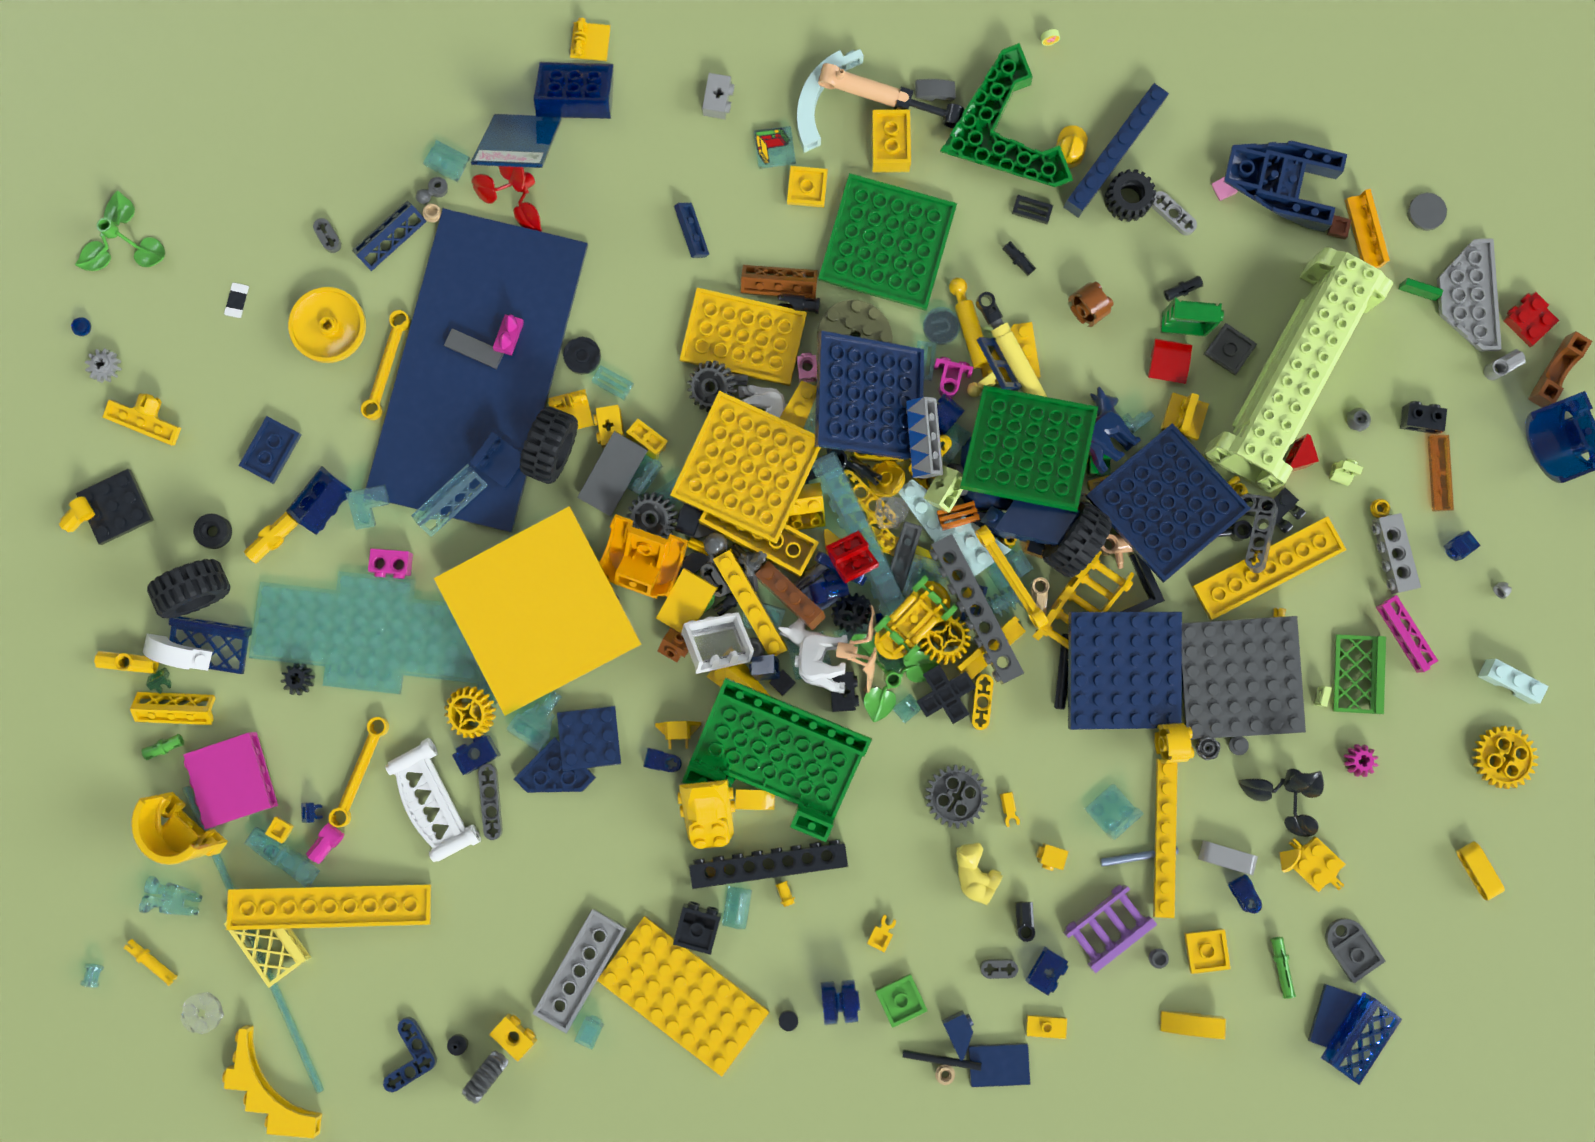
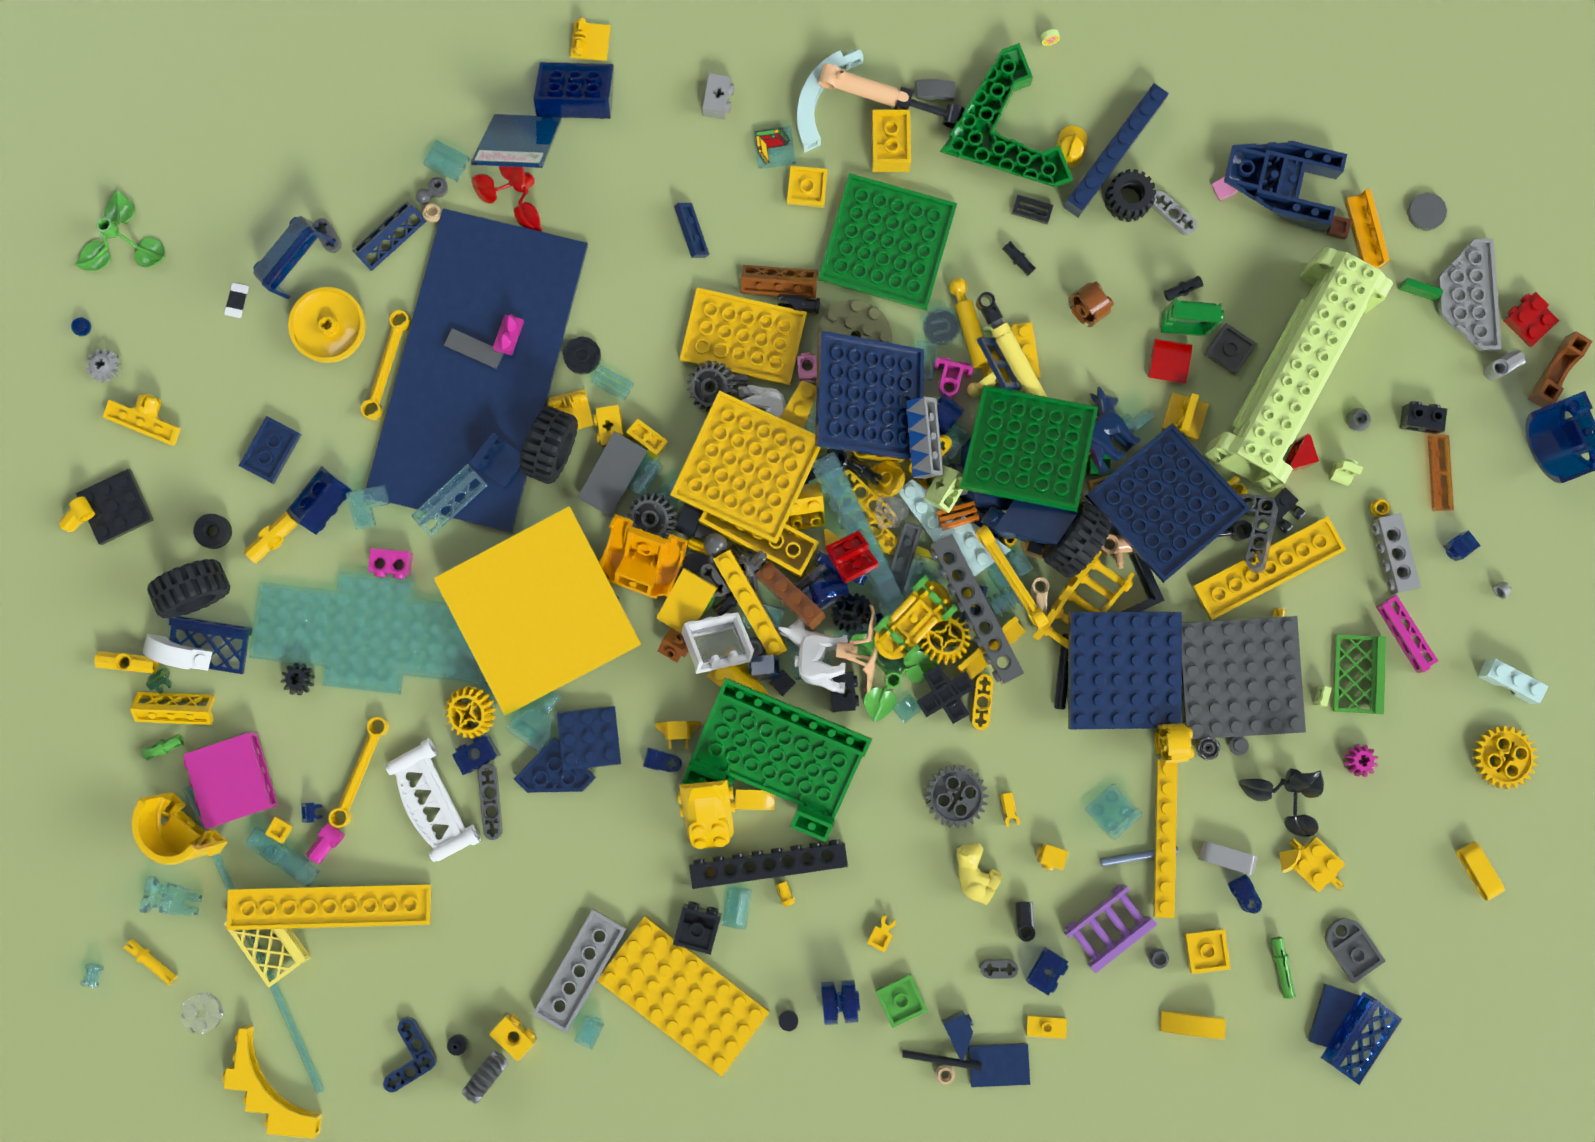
(286, 253): none -> clear blue windscreen

